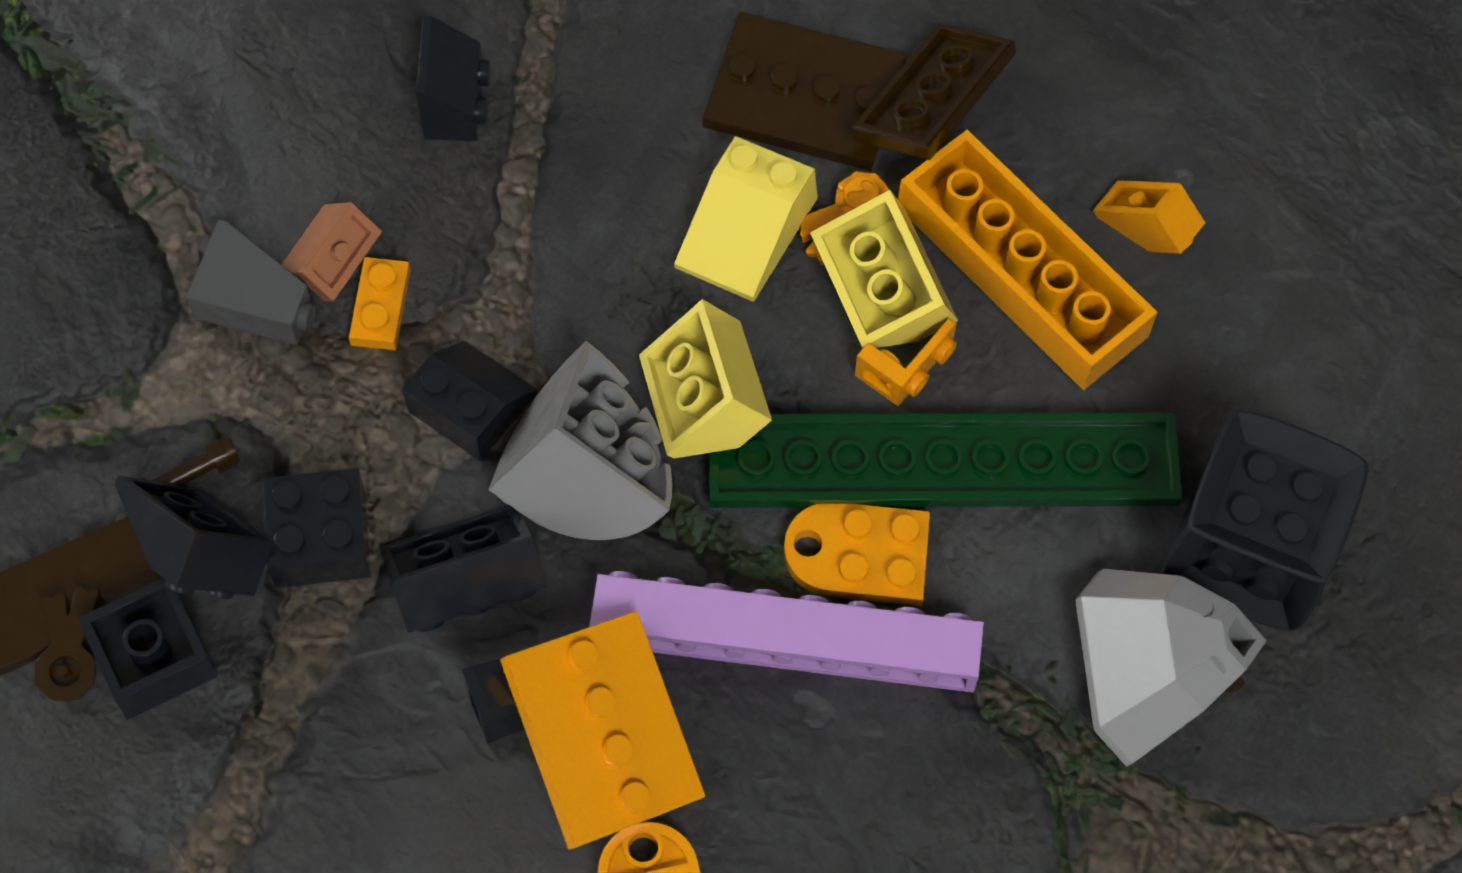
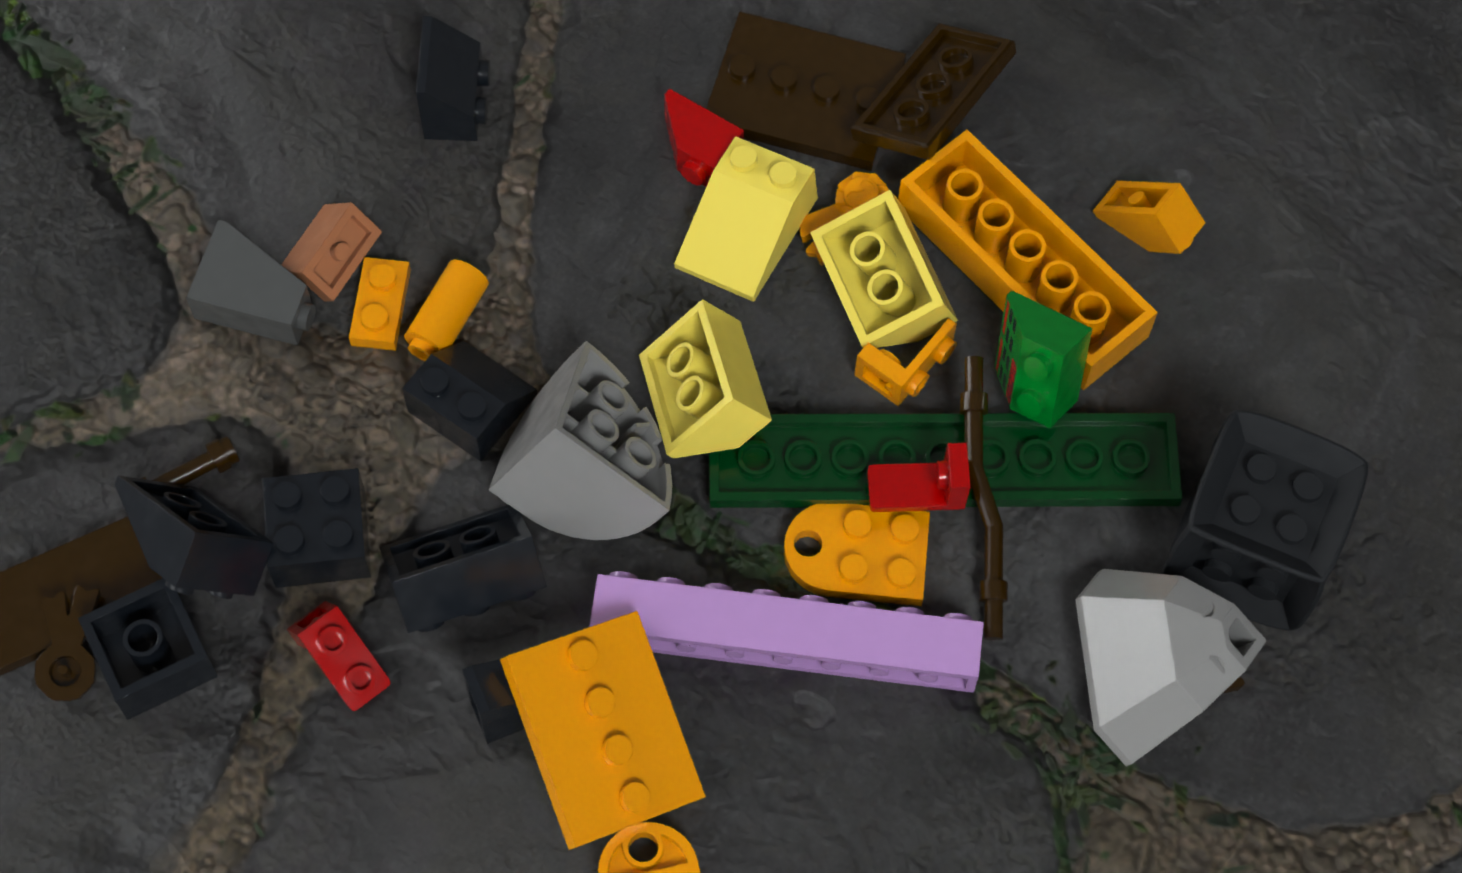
(340, 654): none -> red bracket
(446, 309): none -> light orange brick
(696, 137): none -> red slope
(921, 485): none -> red bracket
(993, 589): none -> dark brown bar
(1040, 359): none -> green slope

